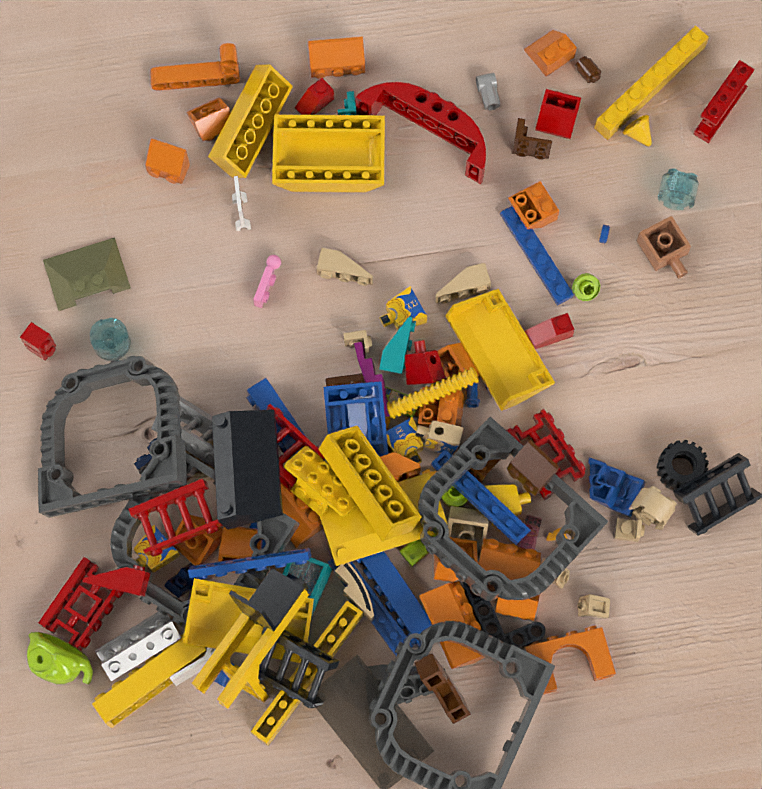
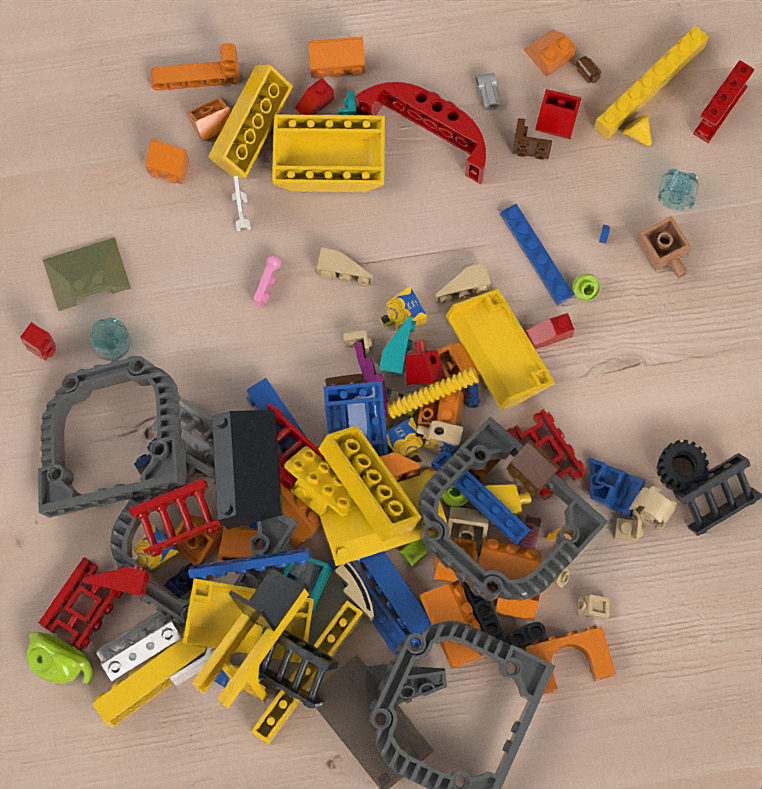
(439, 682): reddish brown arch -> none
(534, 206): orange slope -> none

